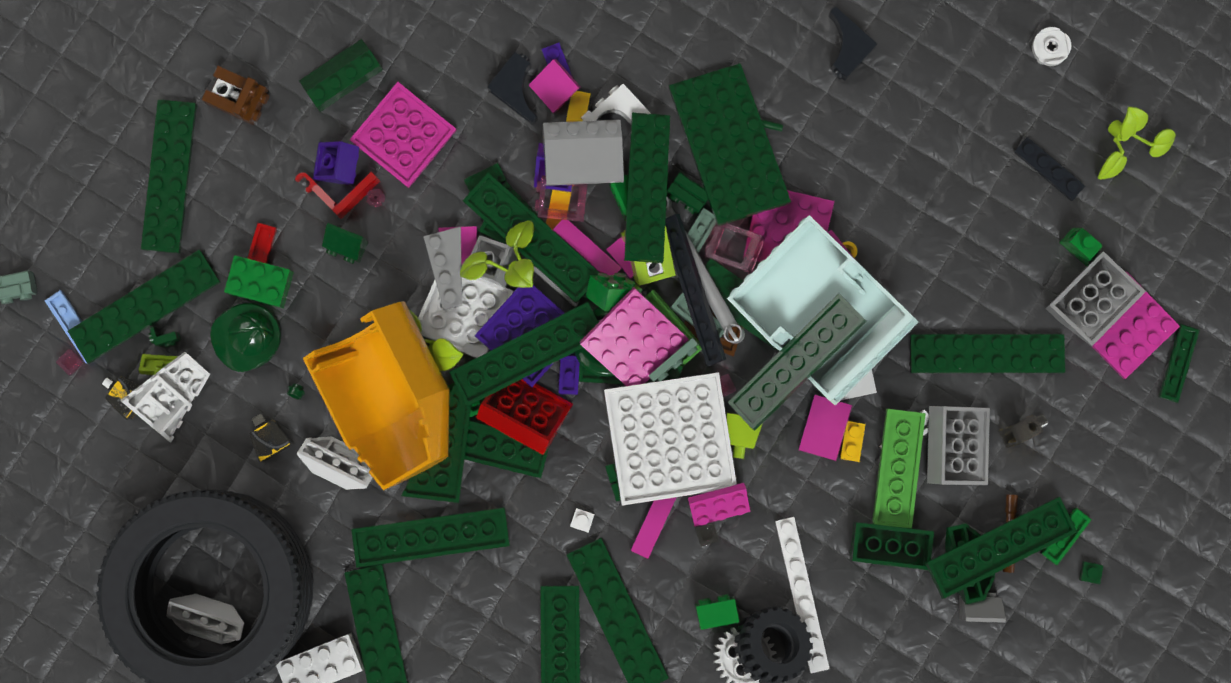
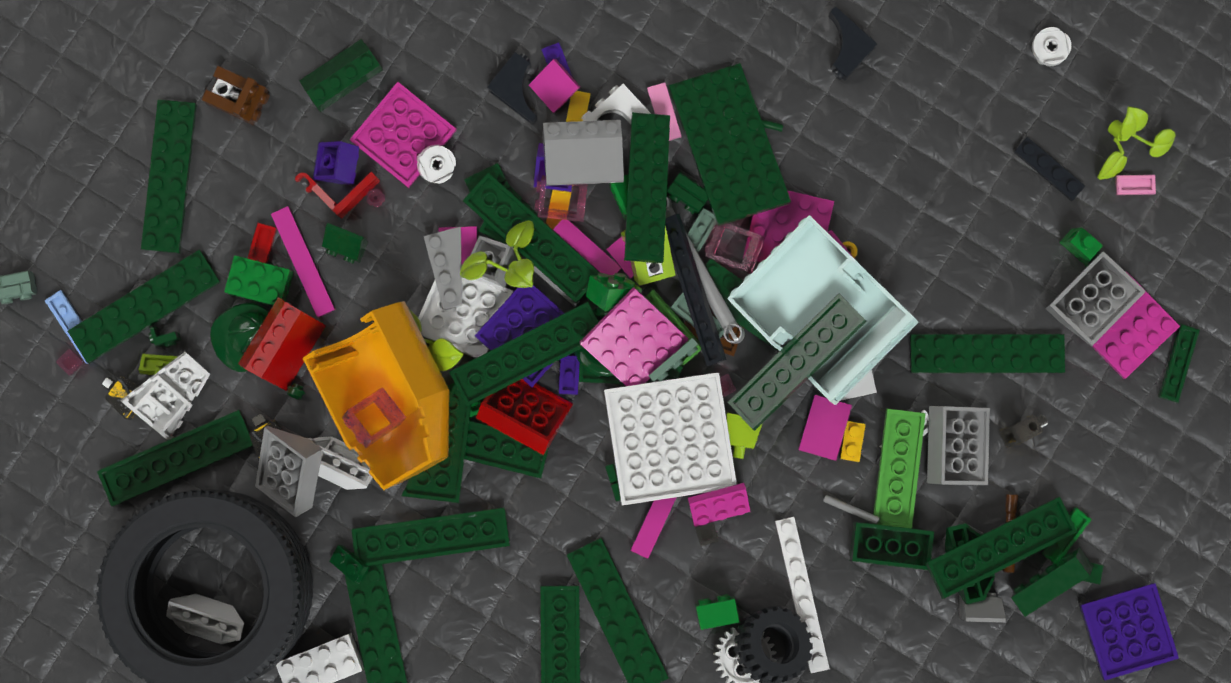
(175, 458): none -> dark green plate
(281, 344): none -> red slope
(288, 470): none -> light grey slope
(303, 262): none -> dark pink tile
(348, 564): none -> dark green plate
(386, 406): none -> window
(446, 167): none -> white plate
(582, 520): white plate -> none
(662, 105): none -> bright pink tile
(851, 509): none -> light grey bar
(1052, 582): none -> dark green wedge
(1129, 631): none -> dark purple plate
(1135, 185): none -> bright pink tile

